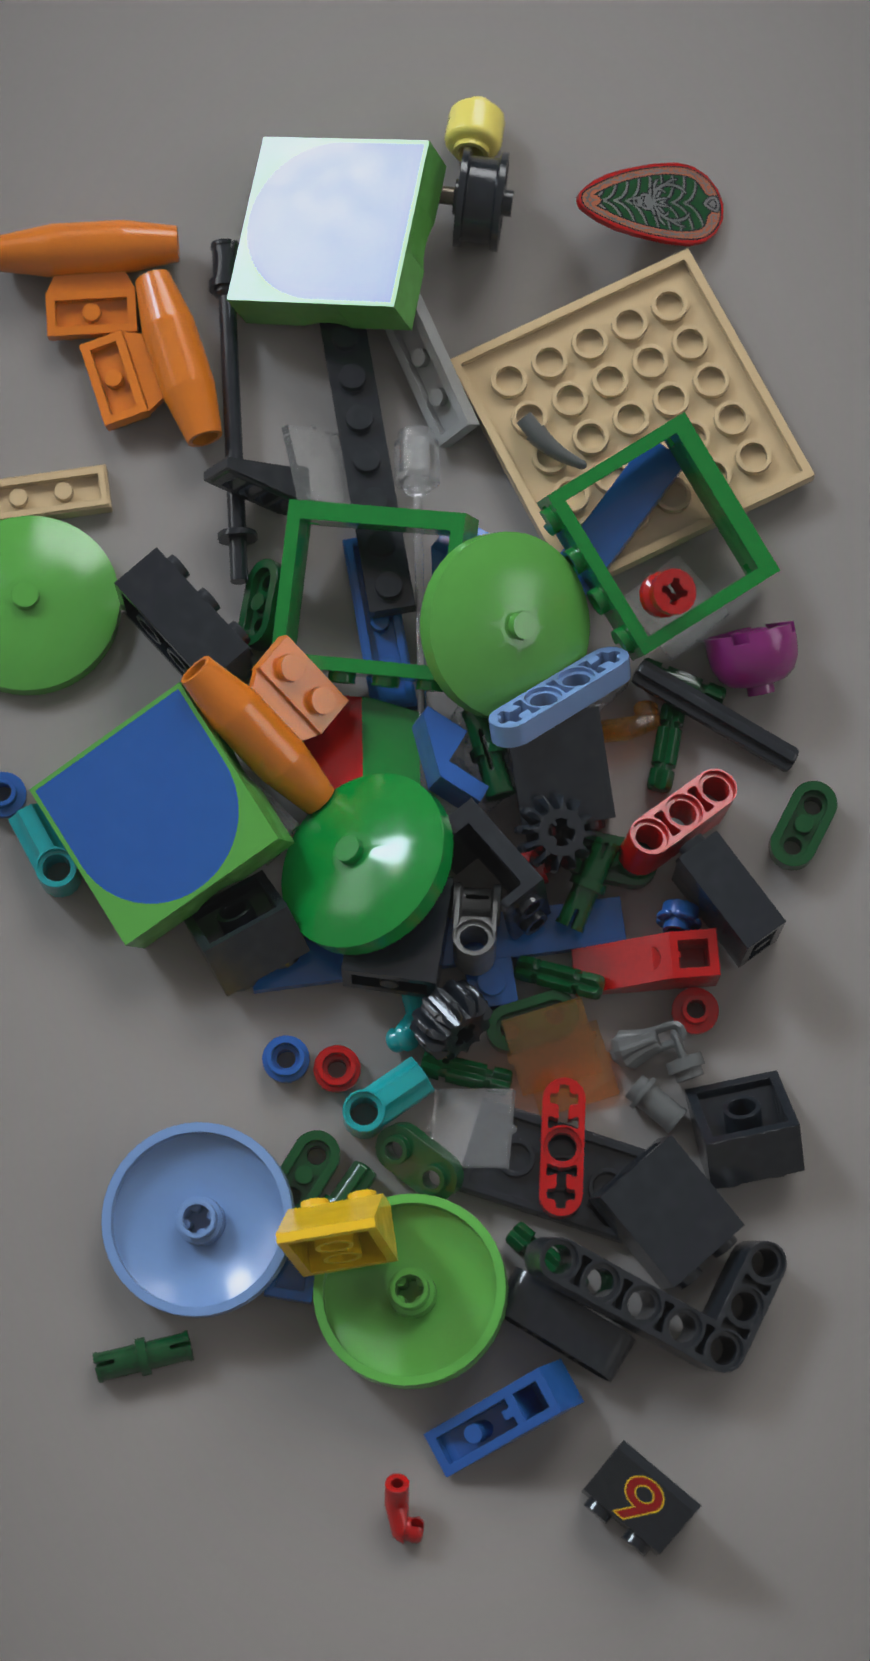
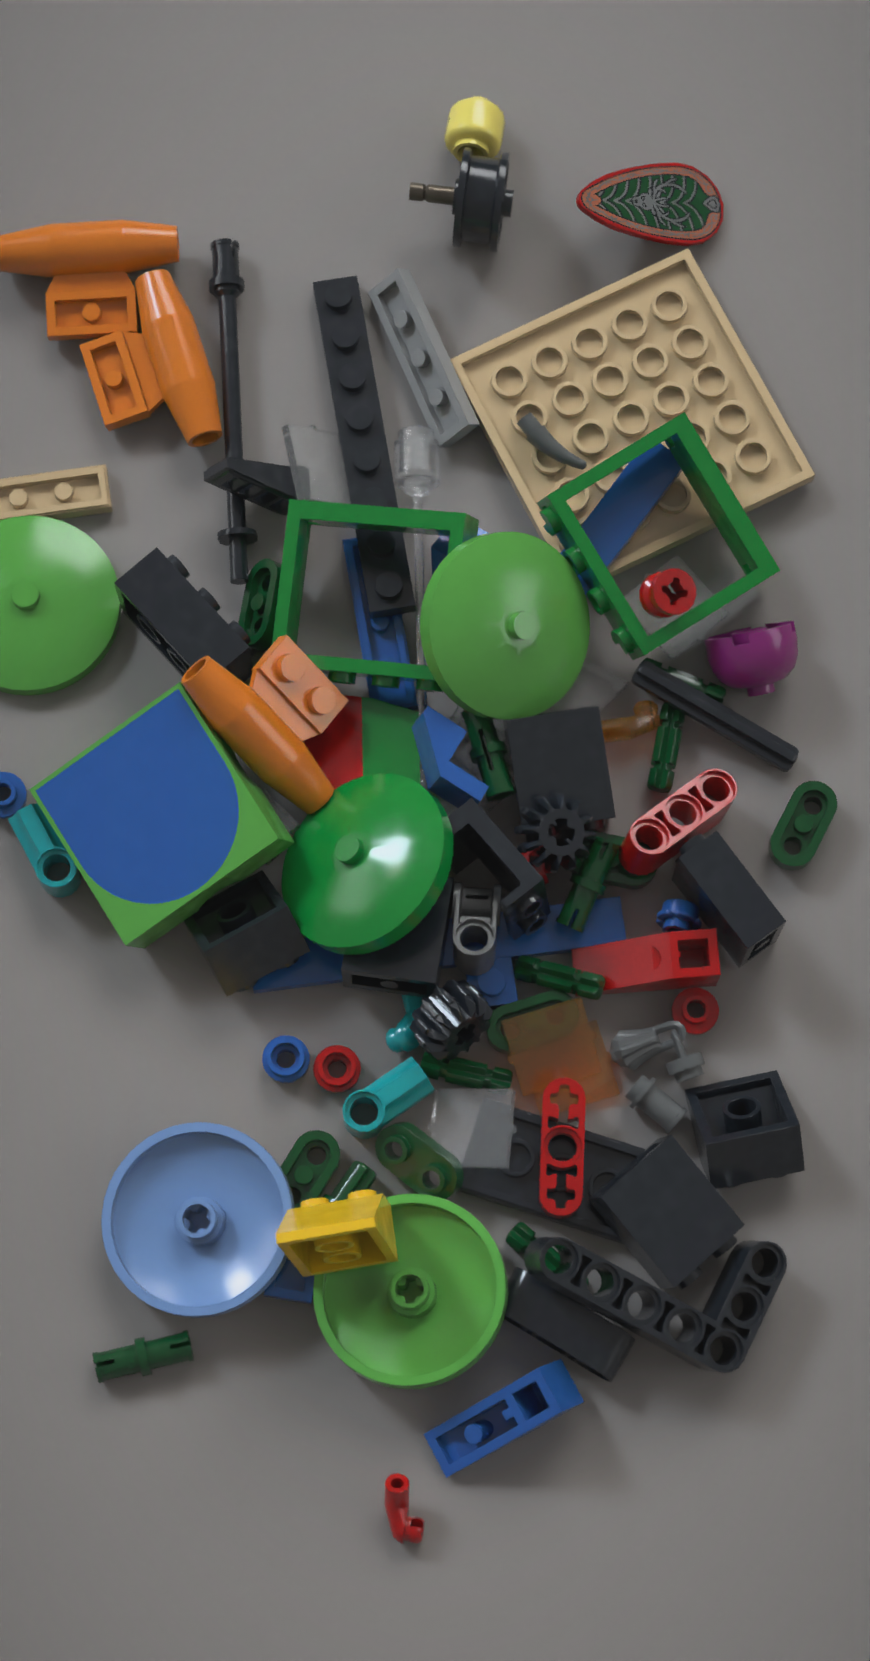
(337, 232): tile -> none
(559, 697): medium blue beam -> none
(639, 1500): black slope -> none

